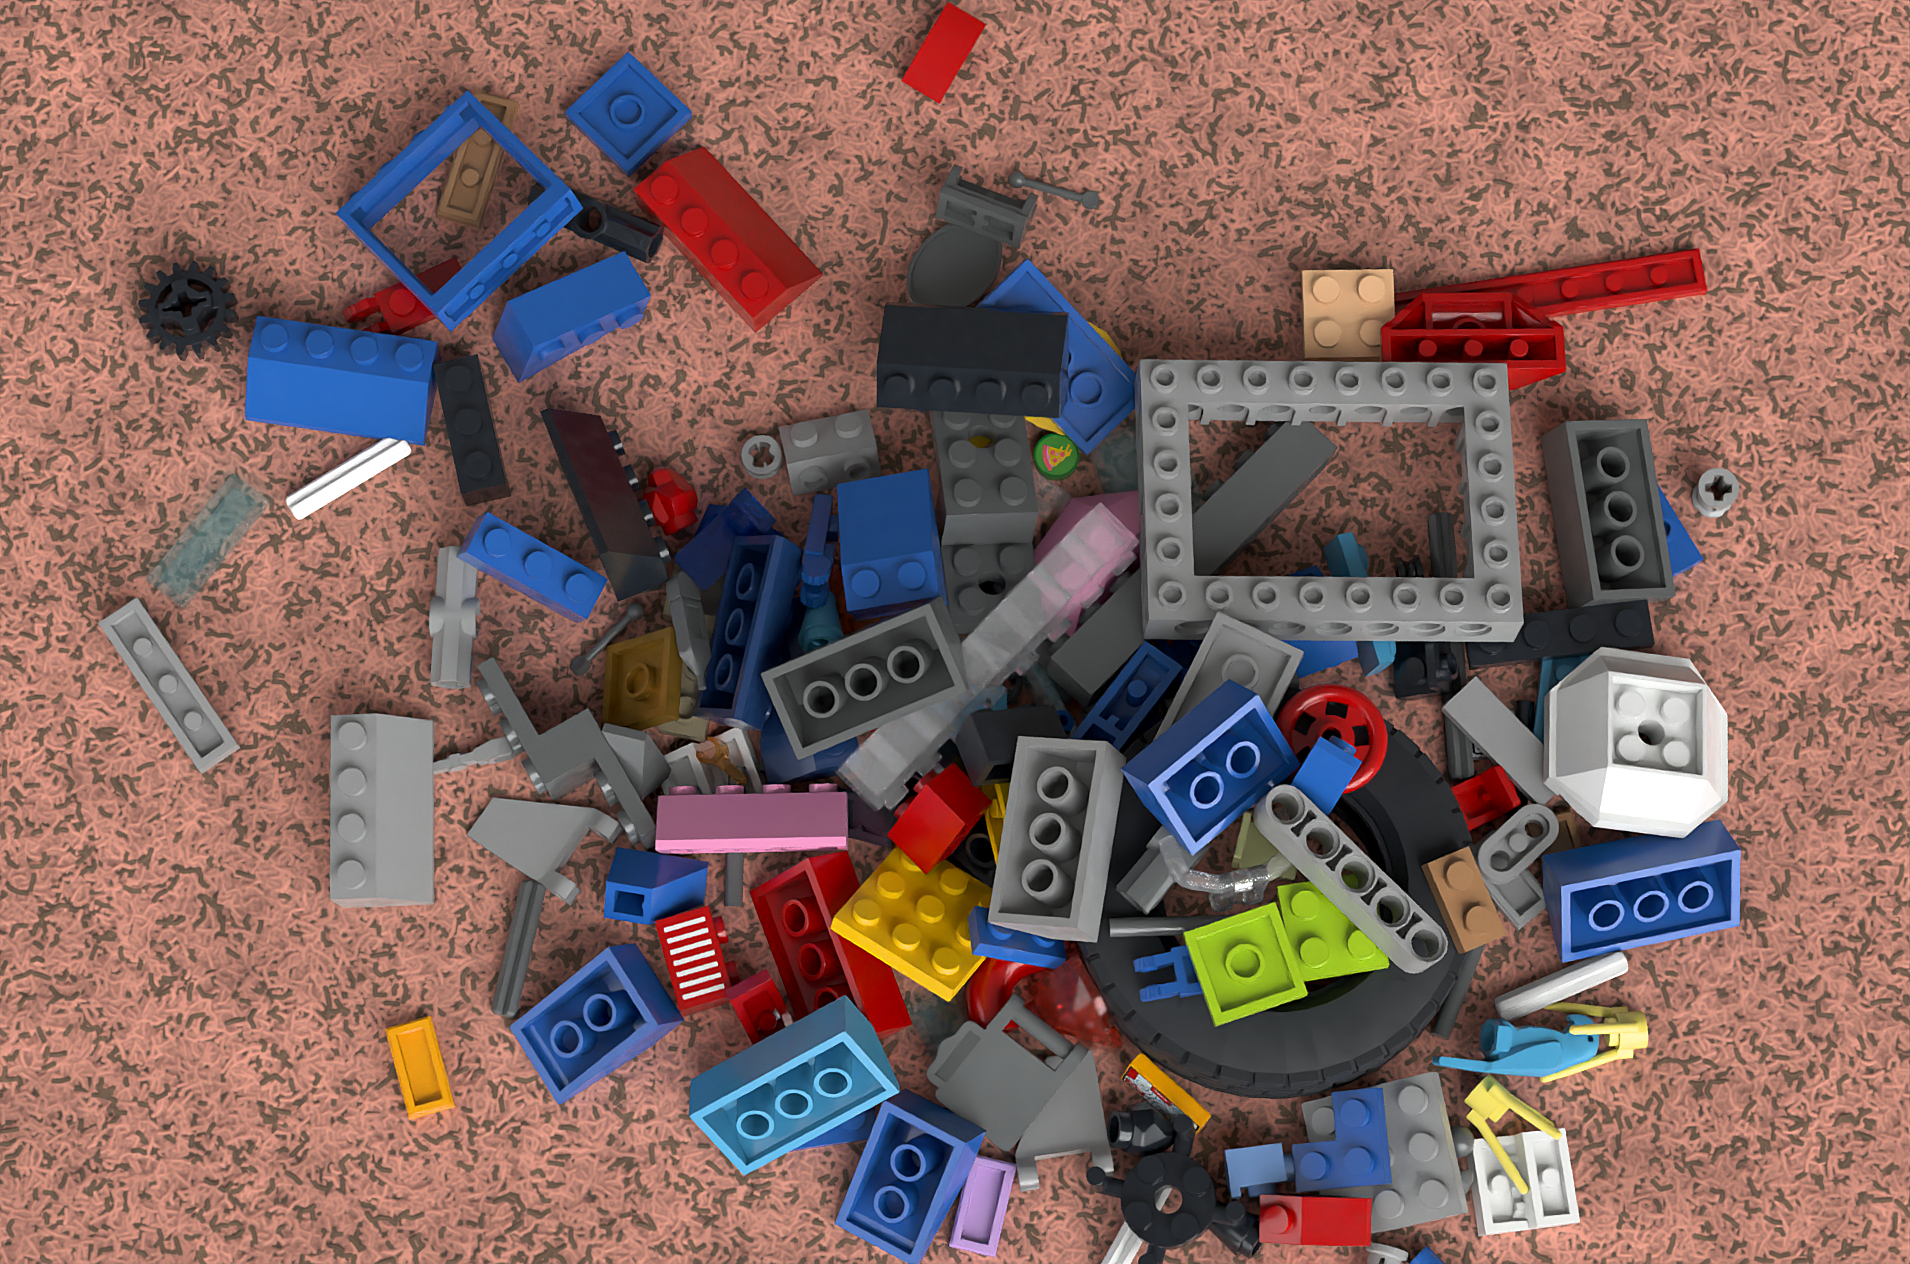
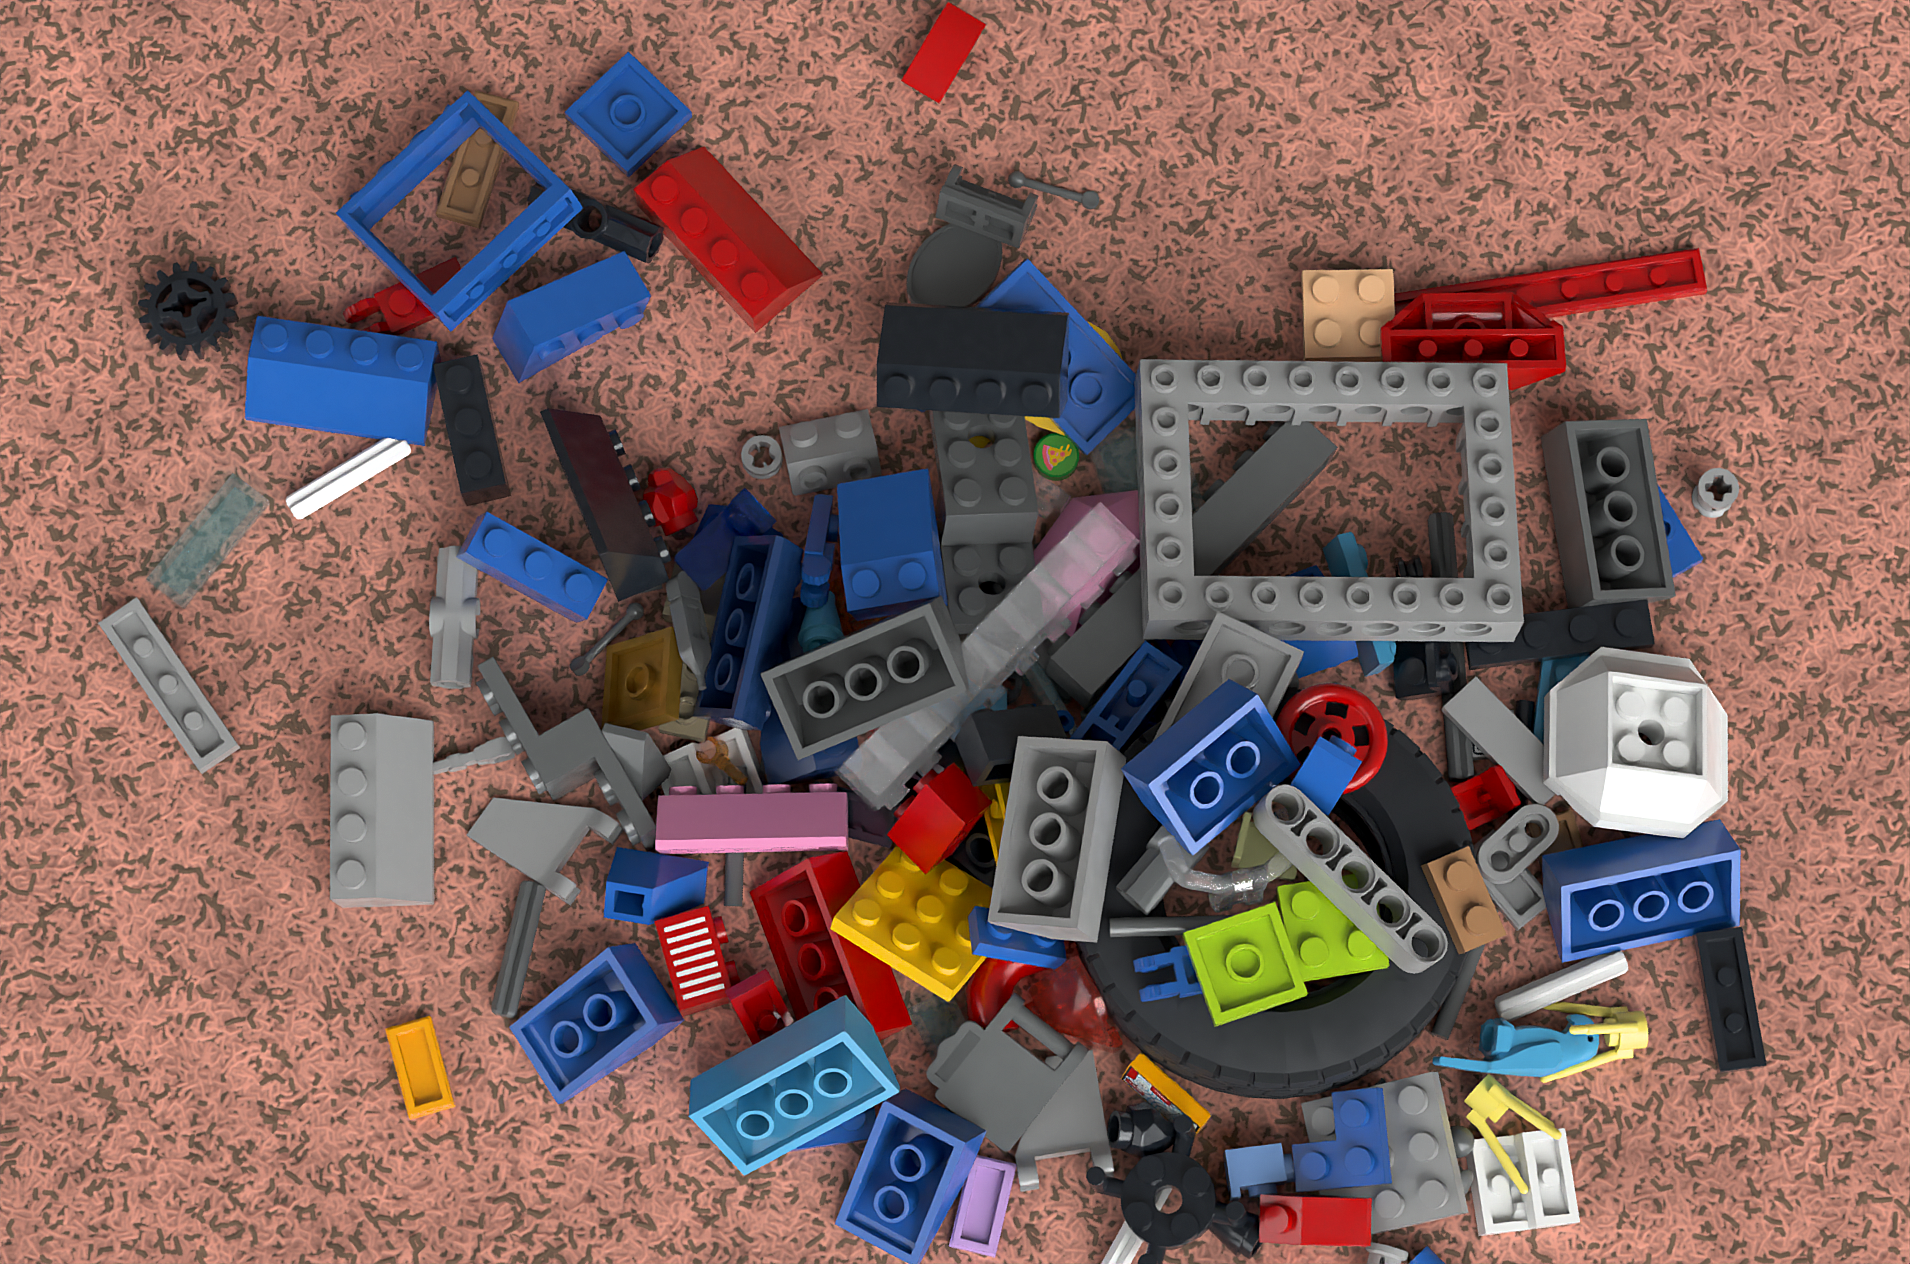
(1729, 1000): none -> black plate

